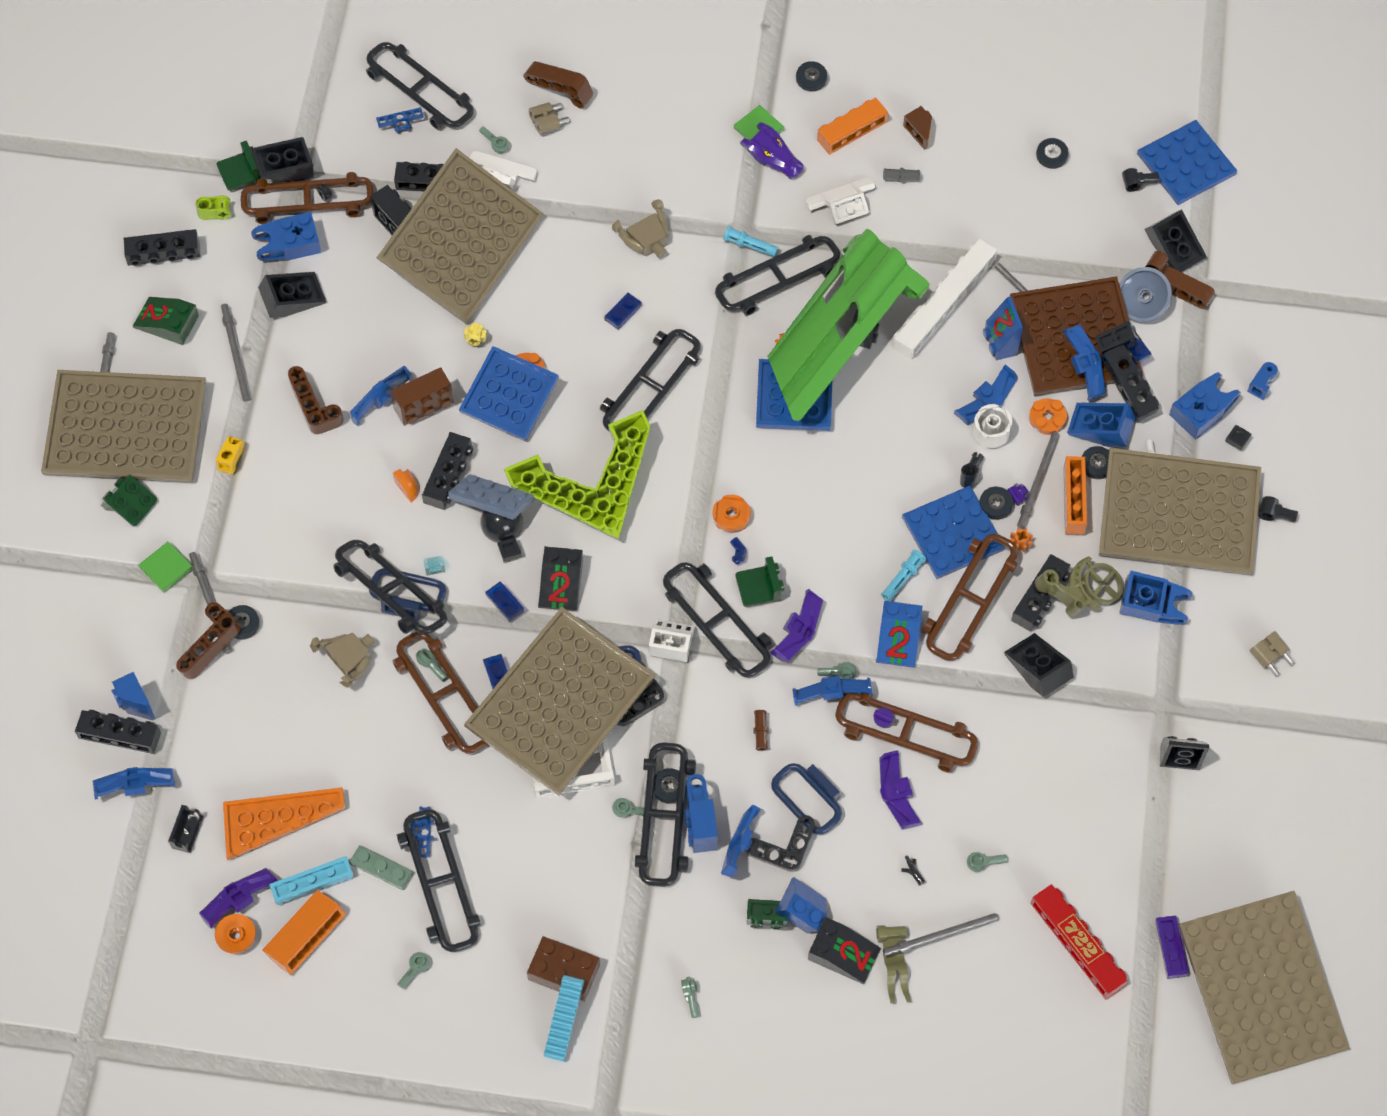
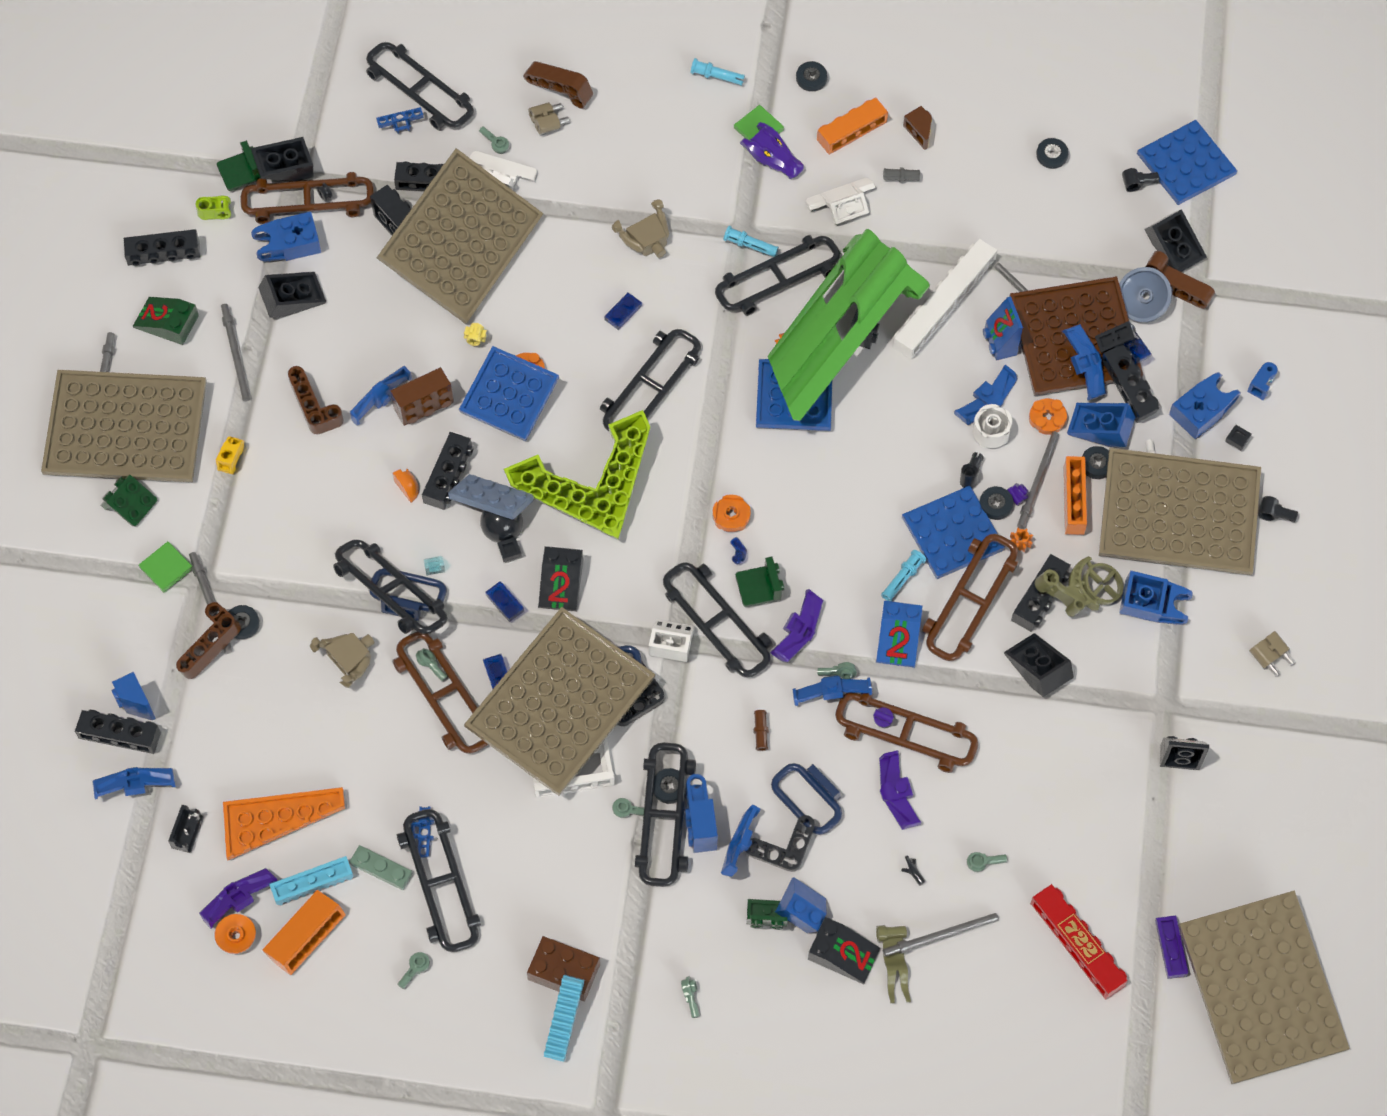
(708, 70): none -> medium azure pin

